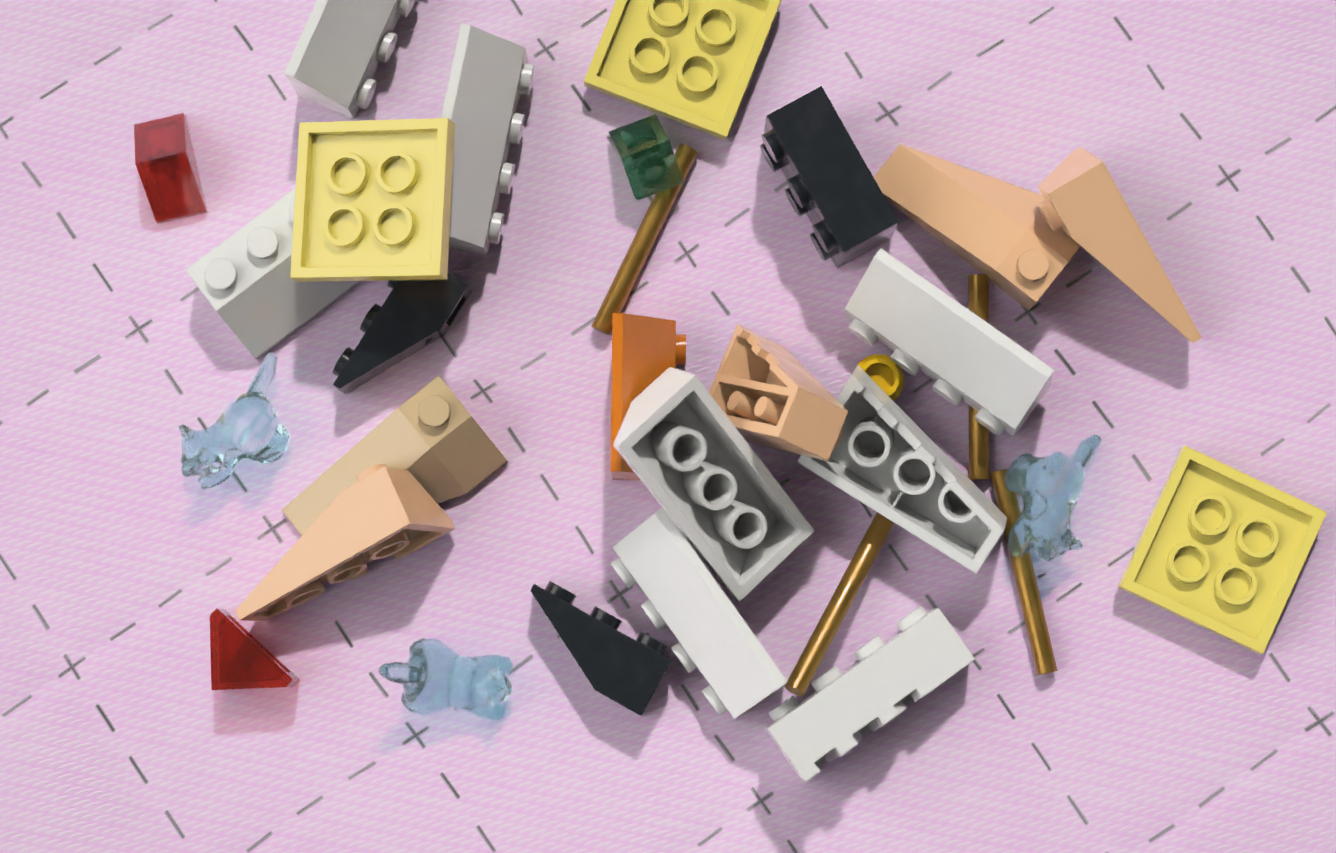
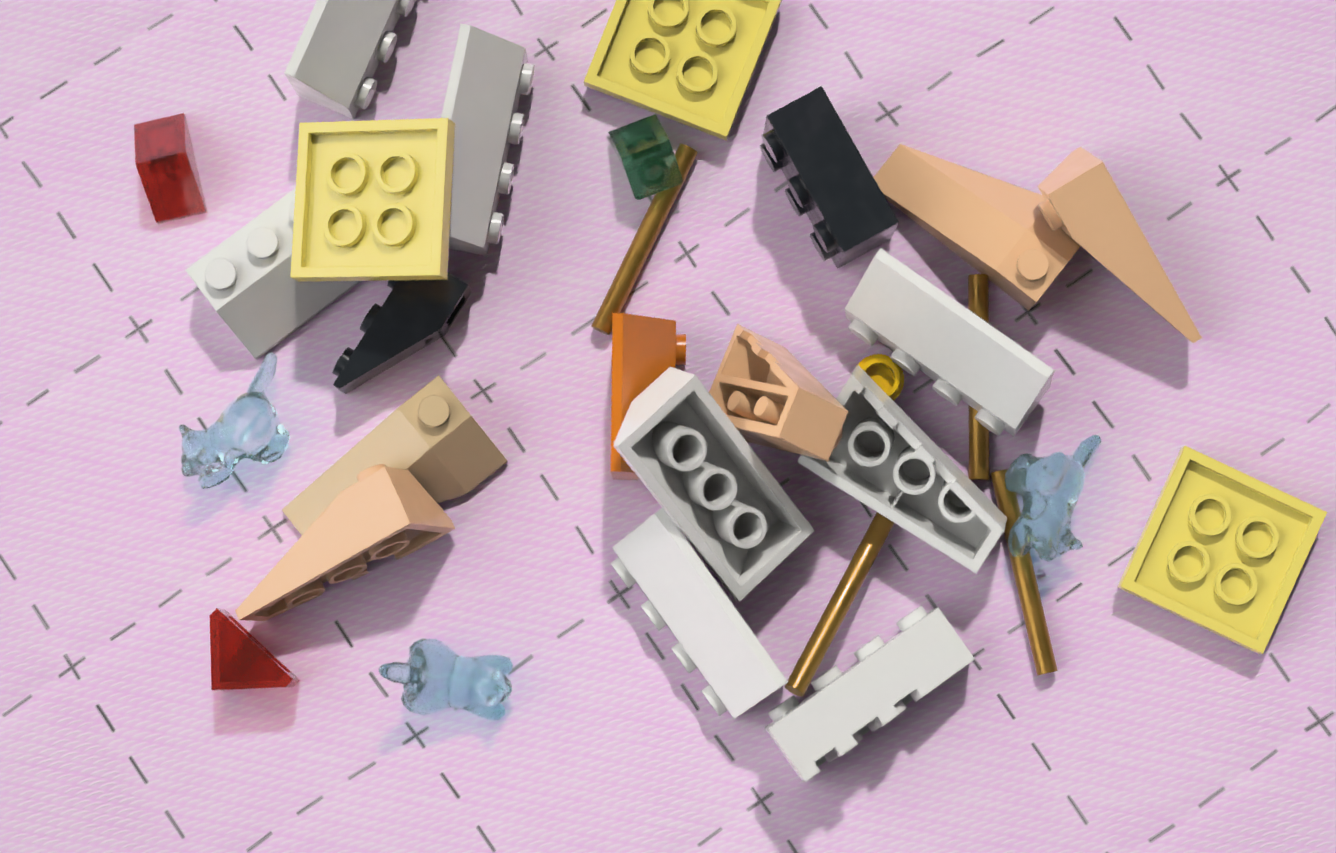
(611, 661): black slope -> none

